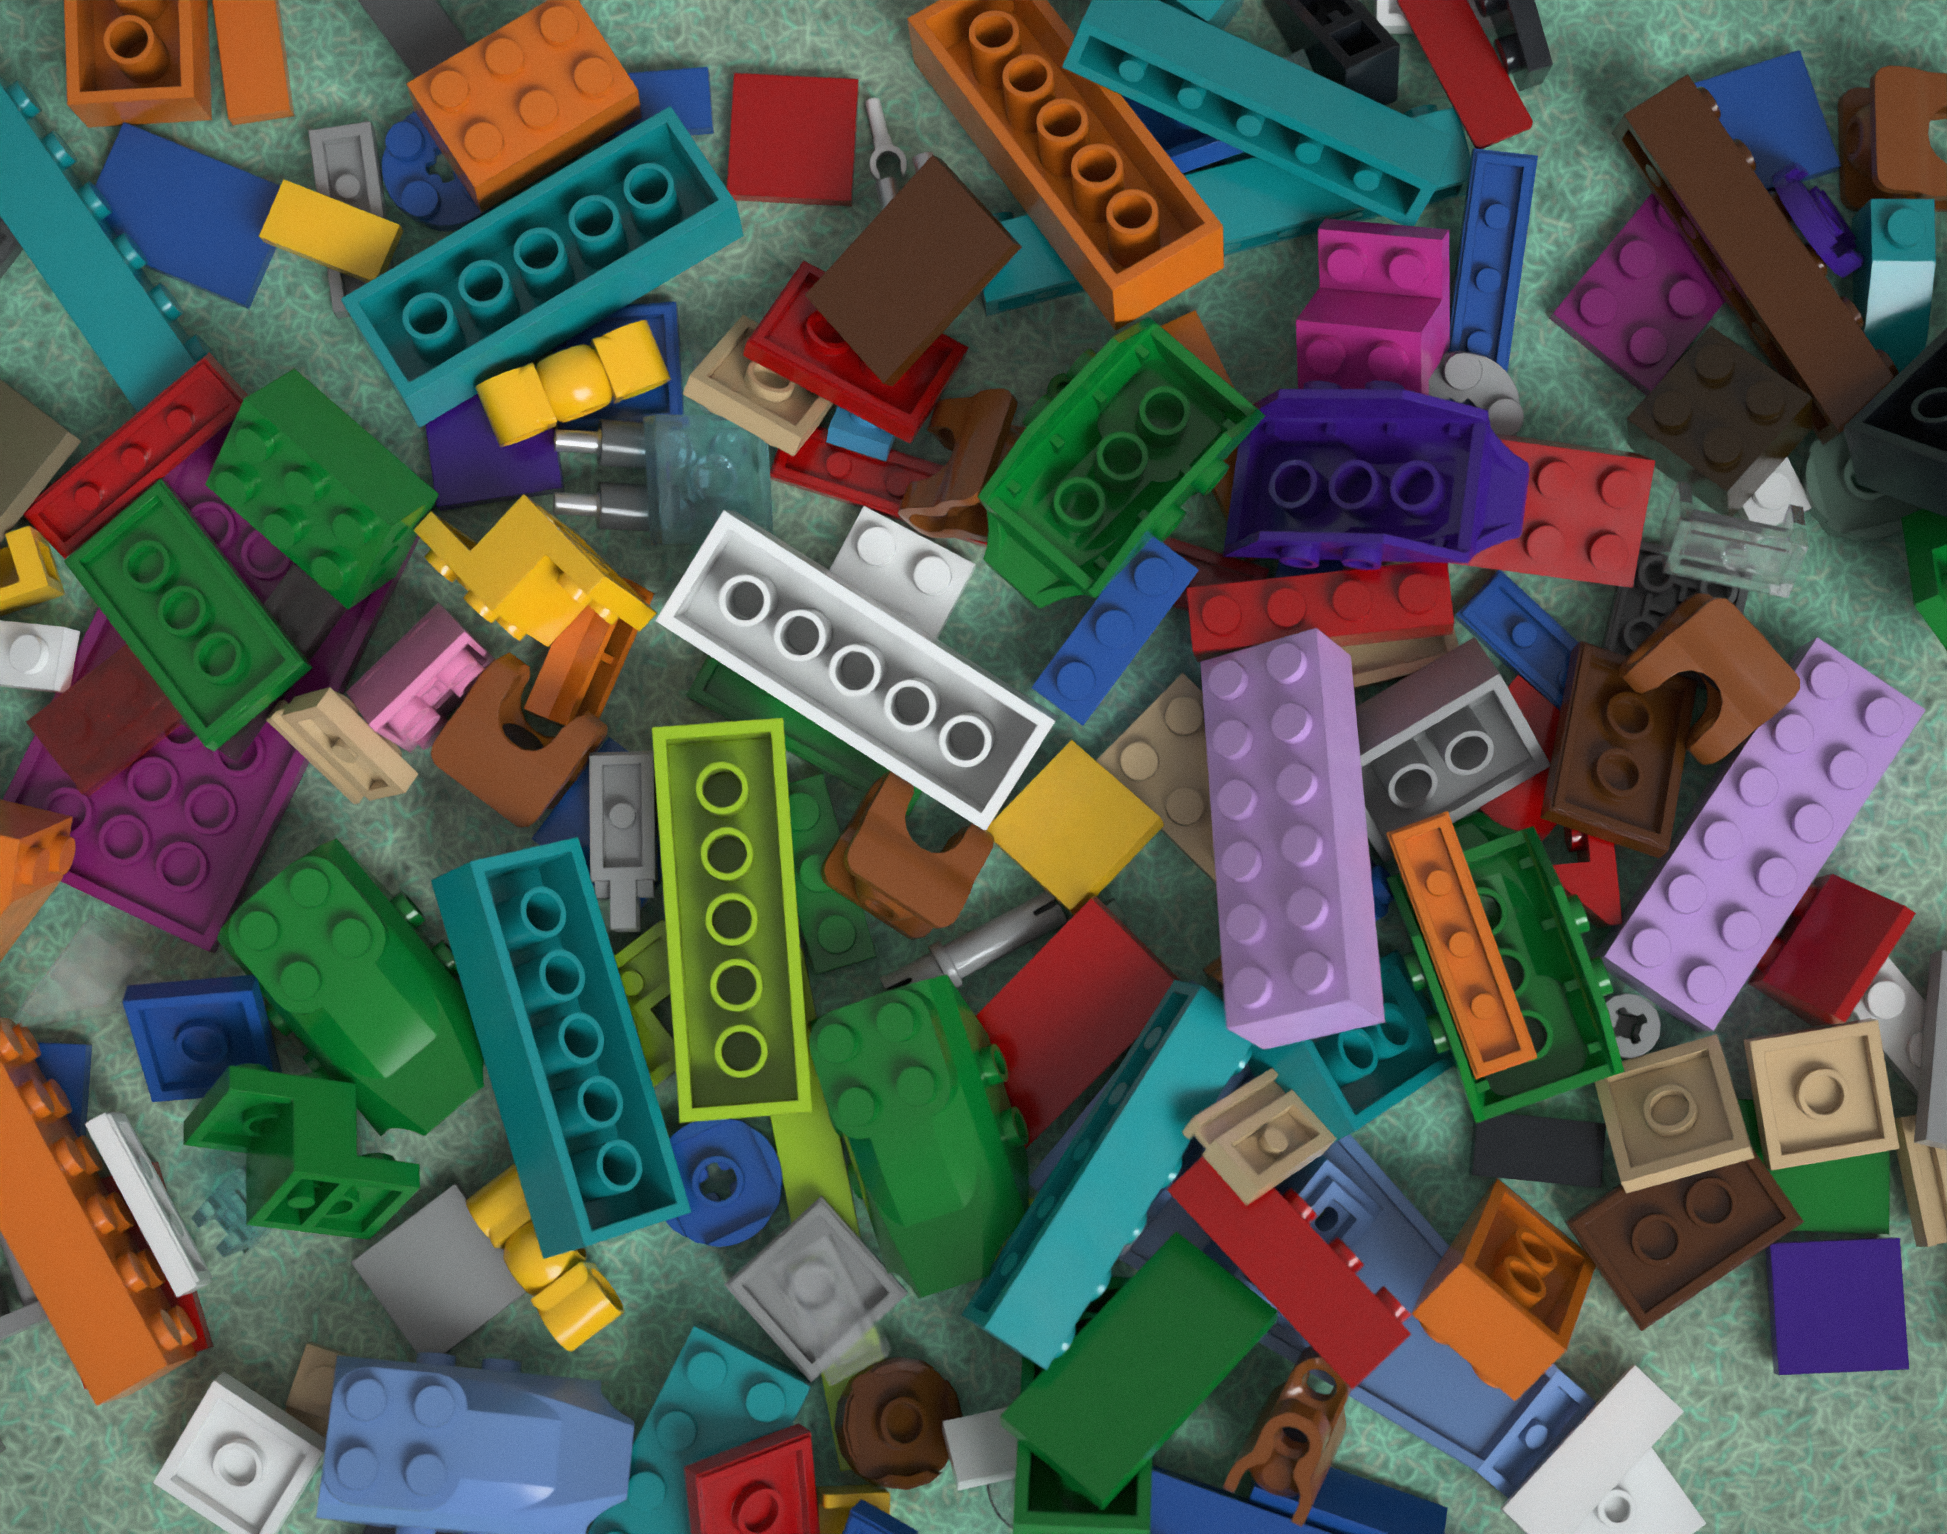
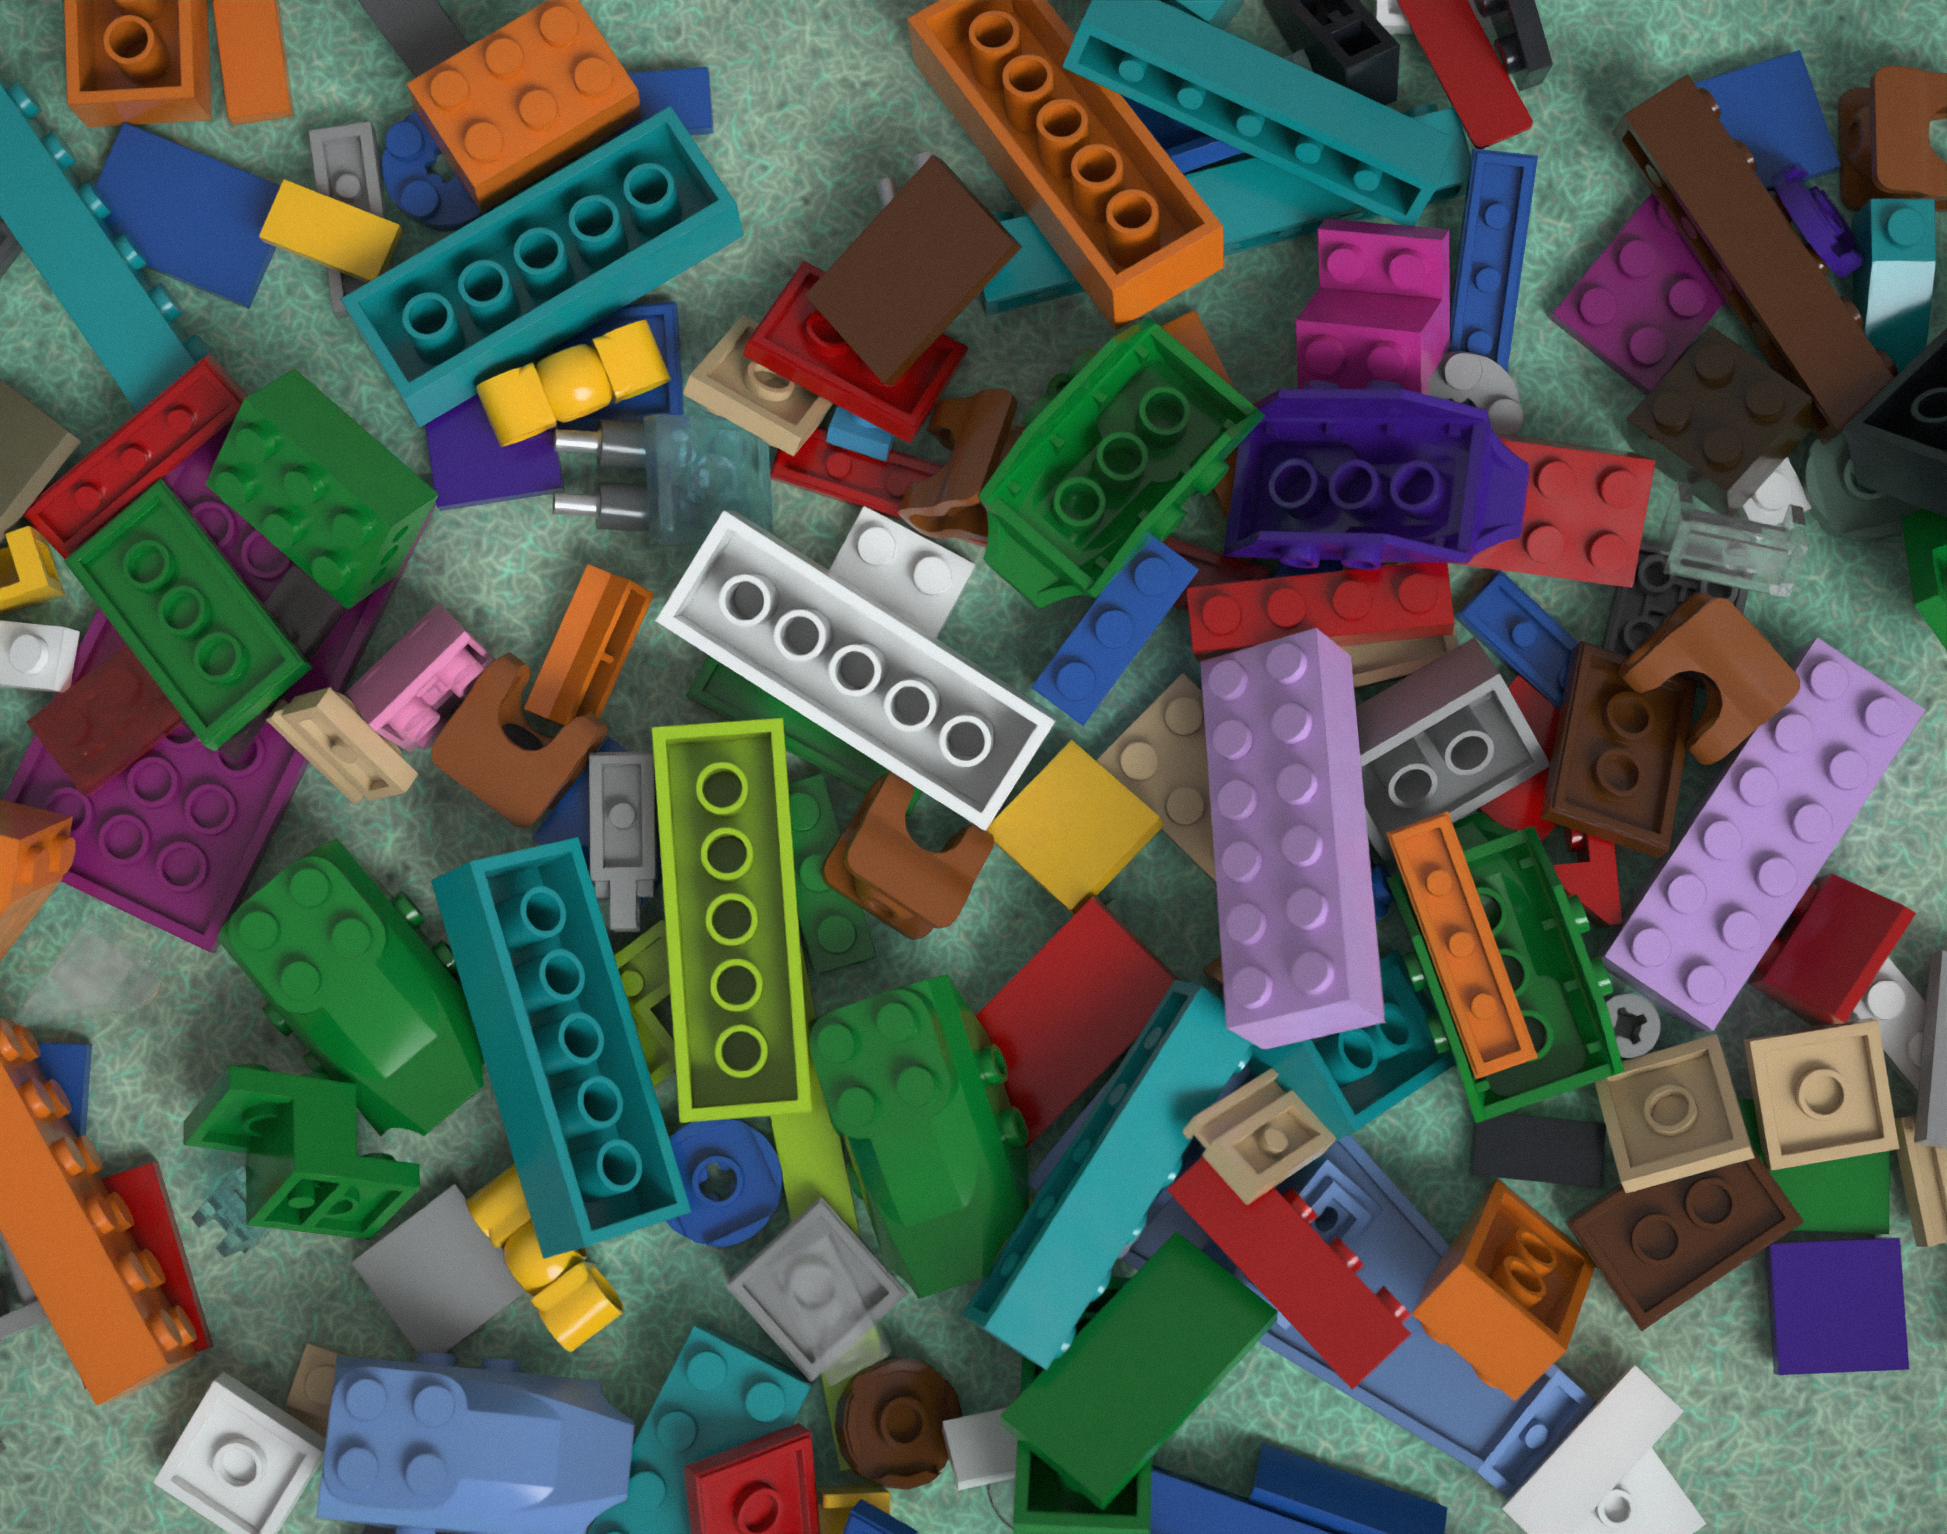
(149, 1202): white tile -> none
(196, 1030): blue plate -> none
(531, 573): yellow bracket -> none
(793, 139): red tile -> none
(881, 139): white hand -> none
(982, 944): light grey pin -> none
(1295, 1437): dark orange piece -> none

